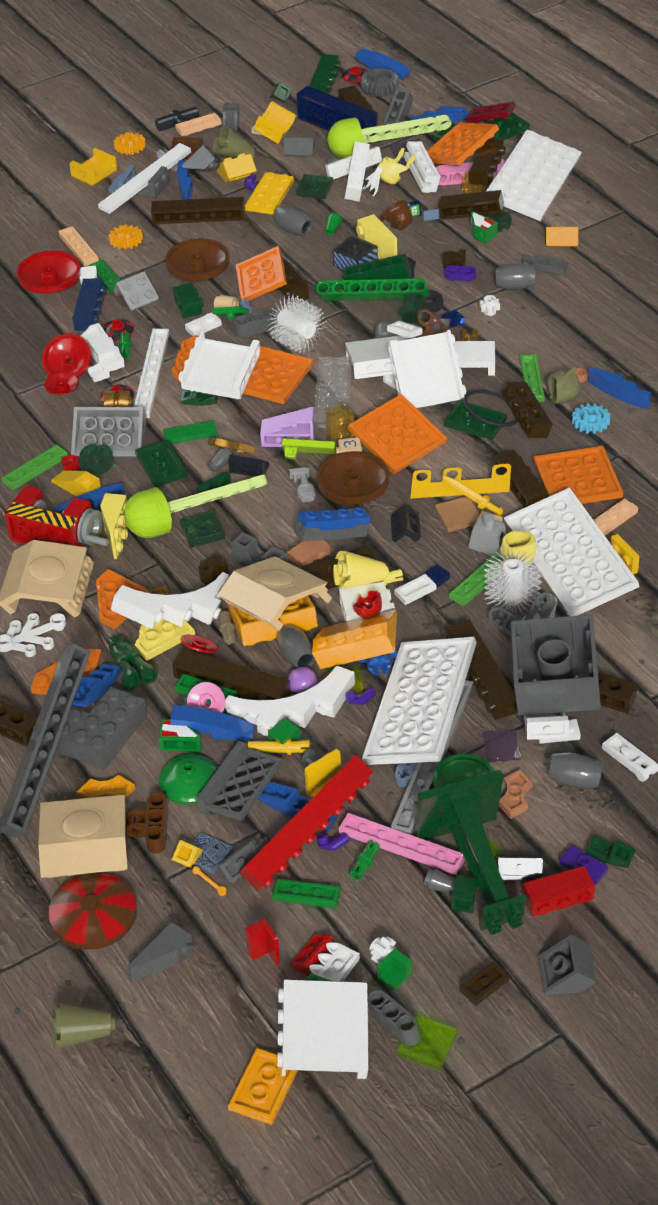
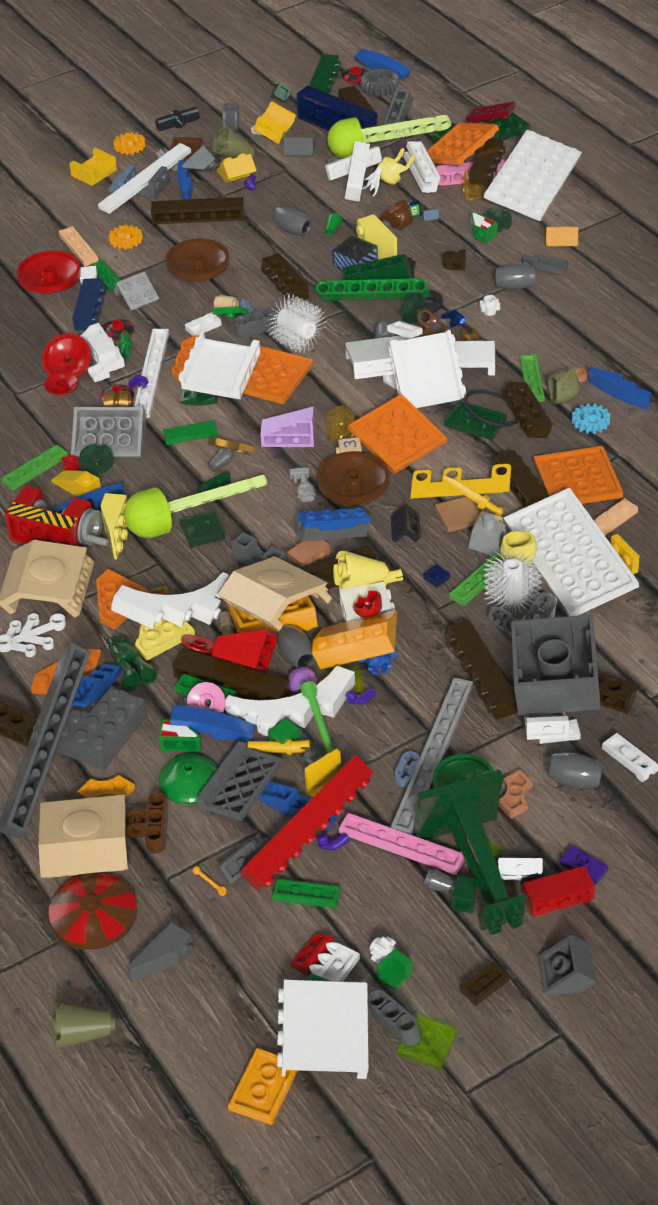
(138, 380): none -> dark purple arm
(161, 463): dark green plate -> none
(186, 854): yellow slope -> none
(188, 300): dark green brick -> none
(198, 124): light nougat plate -> none
(212, 568): dark brown leg -> none
(213, 852): sand blue piece -> none
(247, 466): black panel -> none
(248, 649): none -> red slope
(261, 274): orange plate -> none
(262, 940): red panel -> none
(269, 193): yellow plate -> none
(293, 446): lime hinge -> none
(309, 691): none -> bright green piece
(314, 186): clear green plate -> none
(332, 386): clear plate -> none
(364, 860): green pin -> none
(415, 589): white plate -> none
(419, 701): white plate -> none
(455, 114): blue slope -> none
(462, 273): dark purple plate -> none
(463, 204): dark brown brick -> none
(501, 746): clear purple piece -> none
(607, 852): dark green slope -> none

